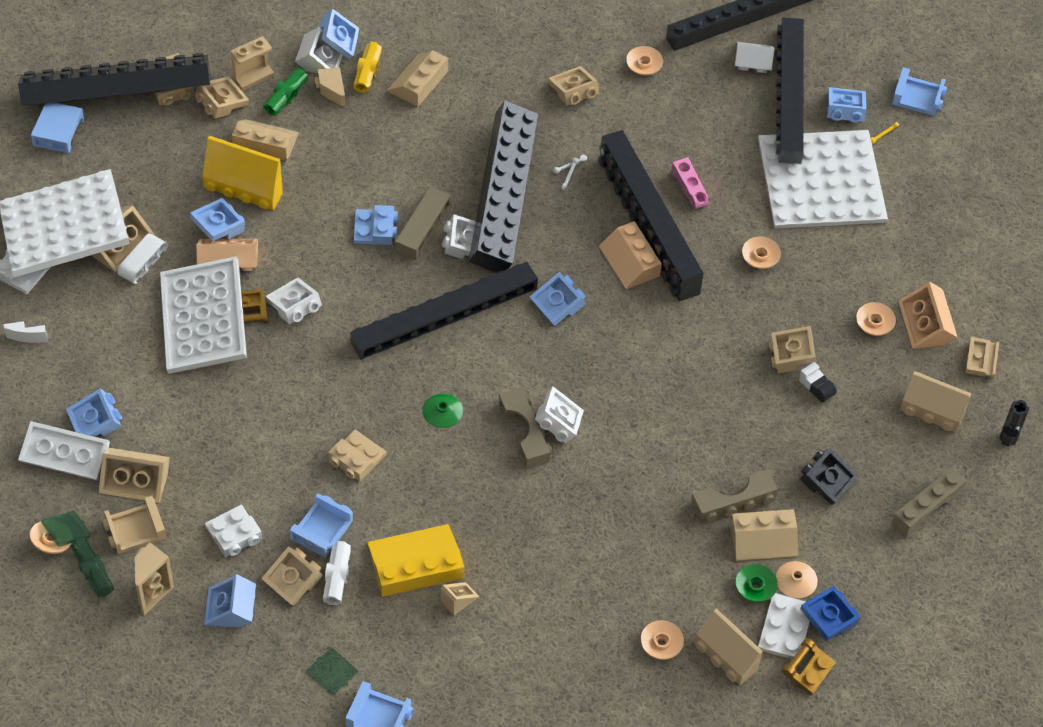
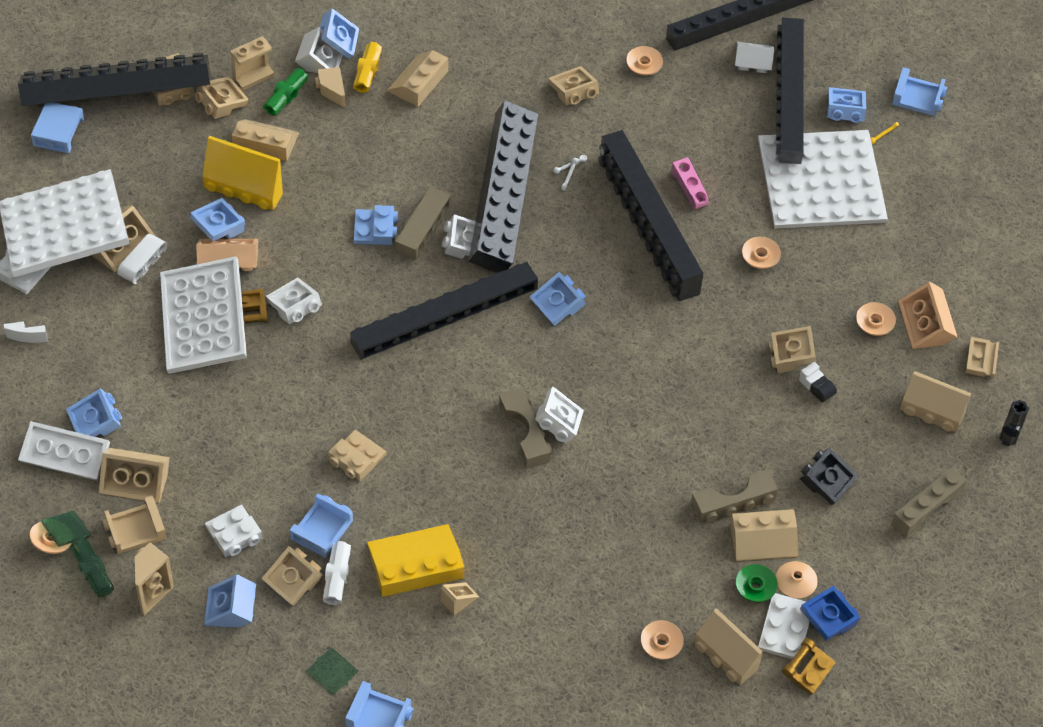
(442, 417): green dish -> none
(631, 256): light nougat slope -> none

